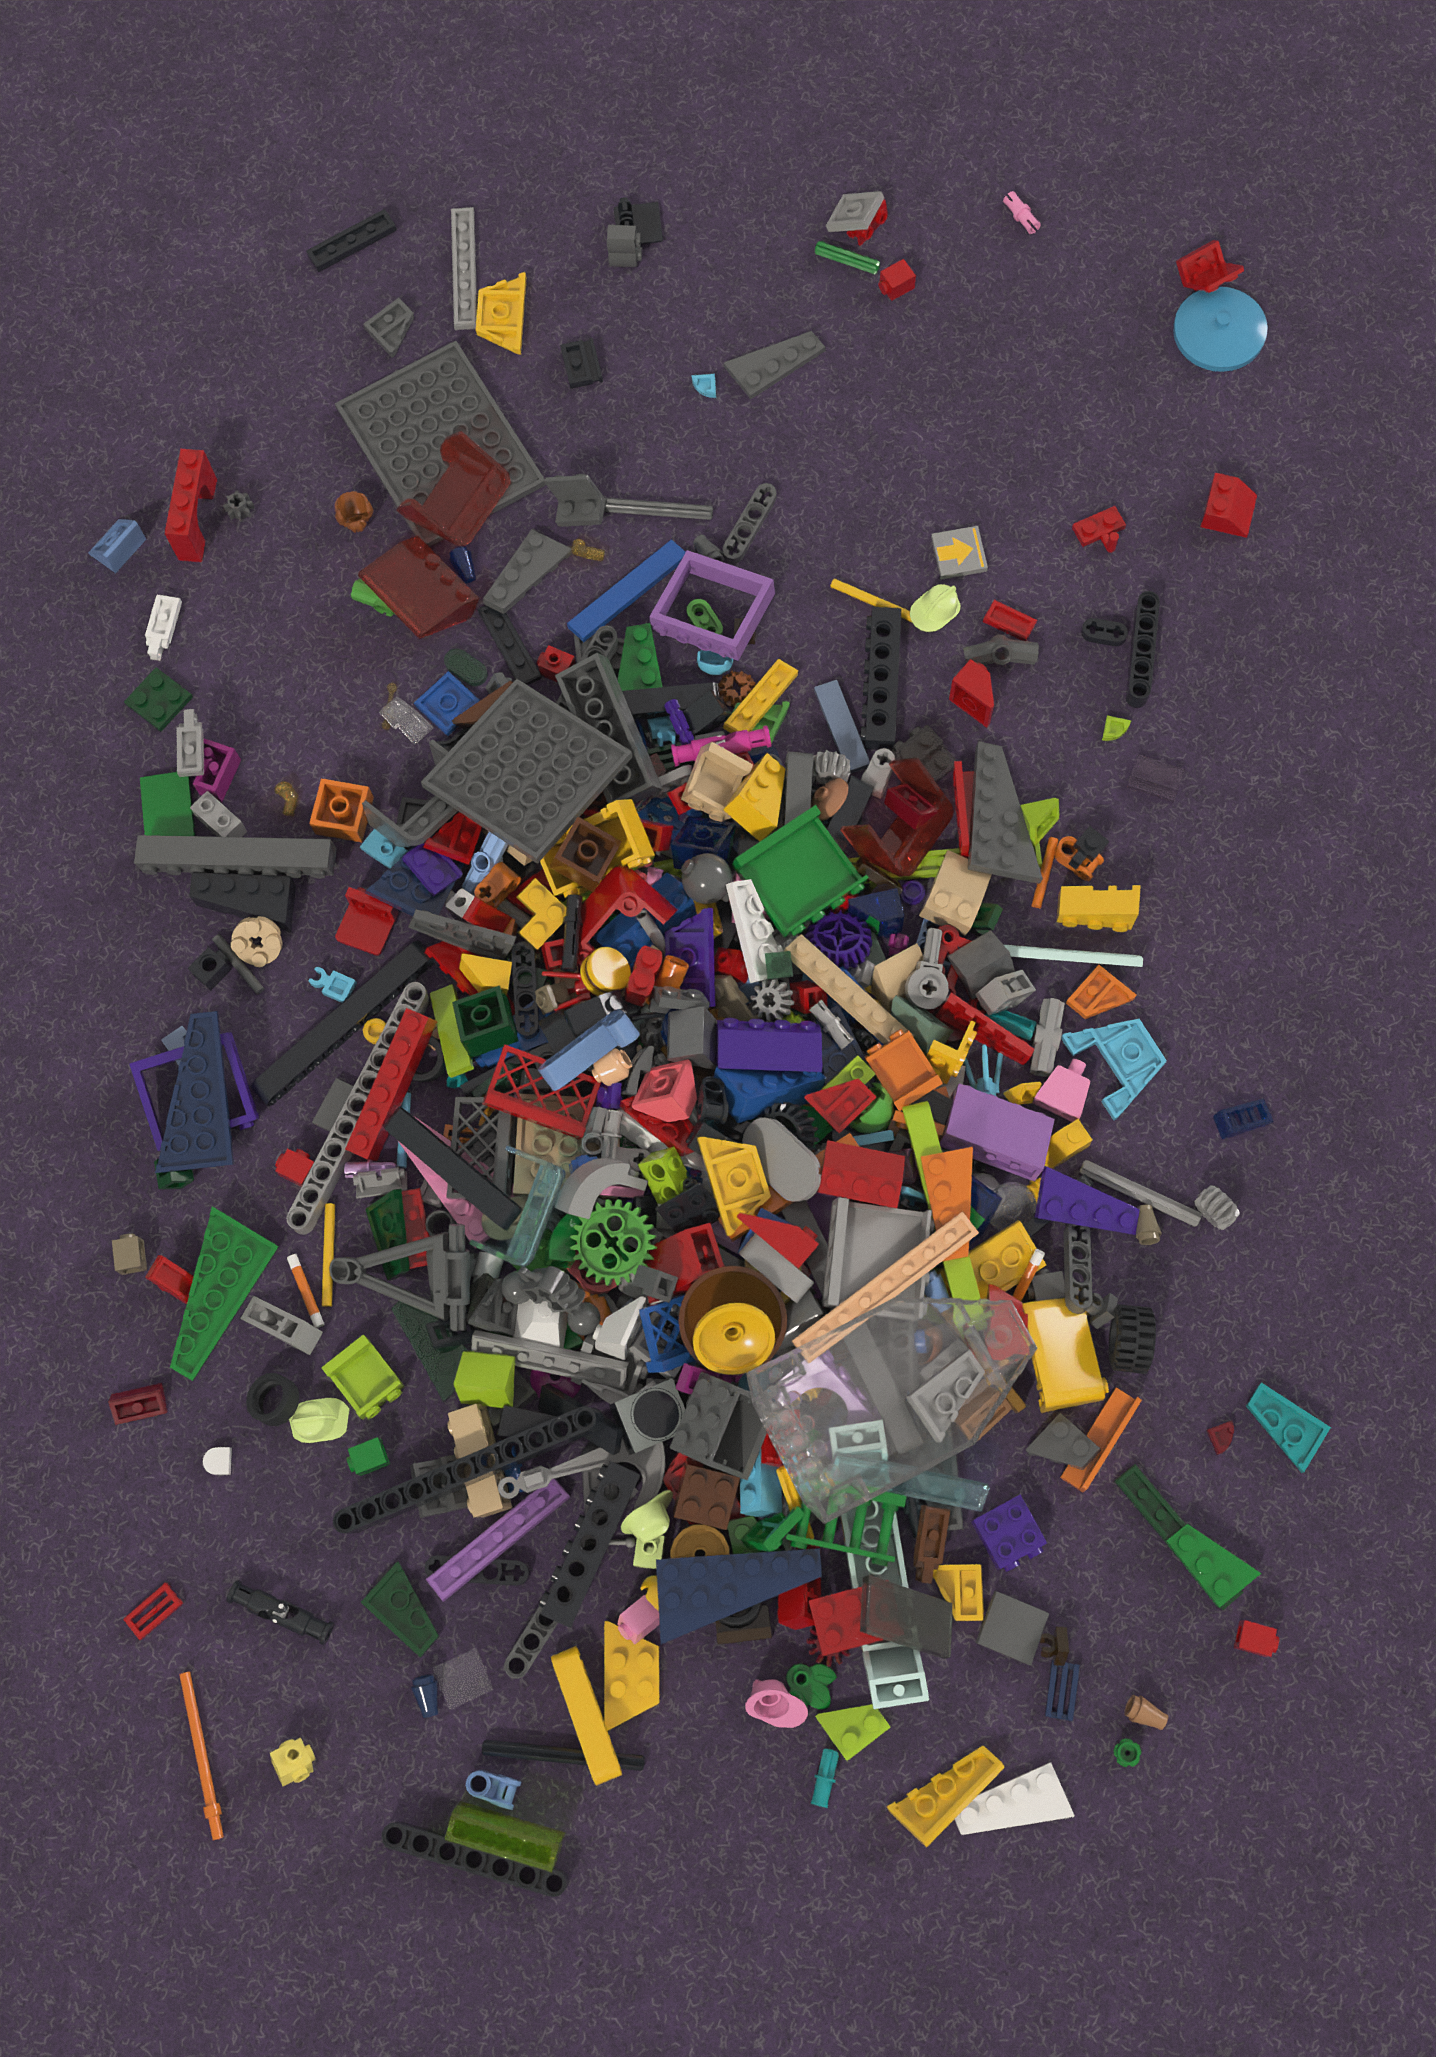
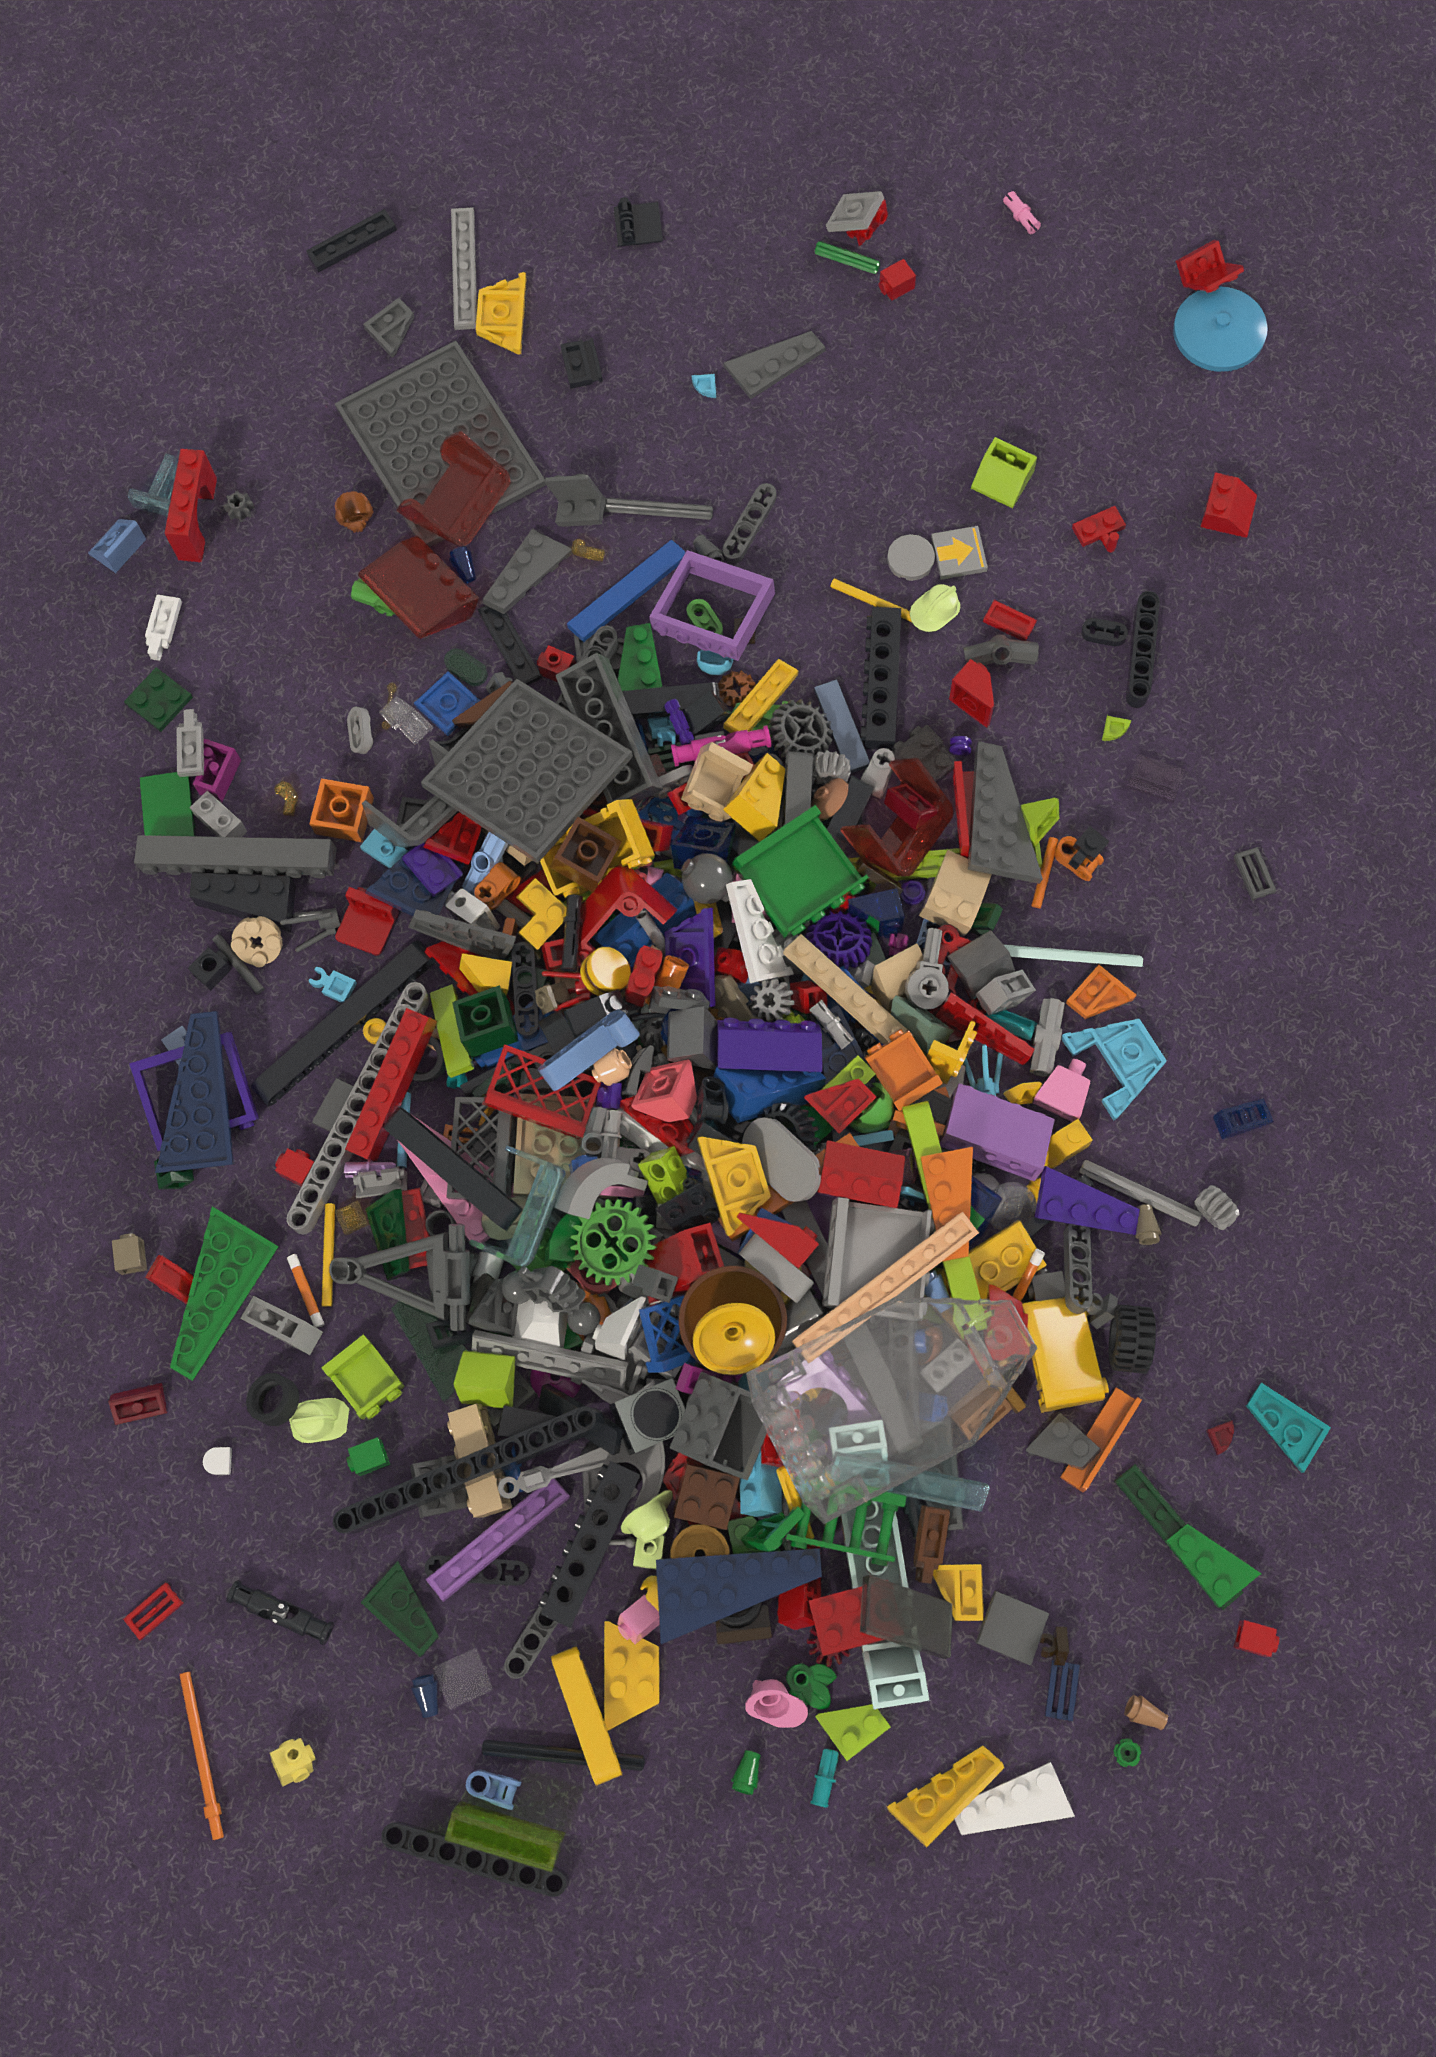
(158, 497): none -> clear light blue bracket
(327, 919): none -> dark grey plant
(351, 1218): none -> clear yellow tile
(359, 730): none -> light grey plate
(486, 916): red tile -> none
(623, 246): dark grey brick -> none
(746, 1776): none -> green cone
(778, 964): clear green plate -> none
(786, 726): none -> dark grey gear
(911, 557): none -> light grey tile
(945, 1392): light grey wing -> none
(960, 745): none -> dark purple bush
(1004, 472): none -> lime slope
(1009, 1533): dark purple brick -> none
(1098, 908): yellow wedge -> none
(1245, 875): none -> dark grey tile

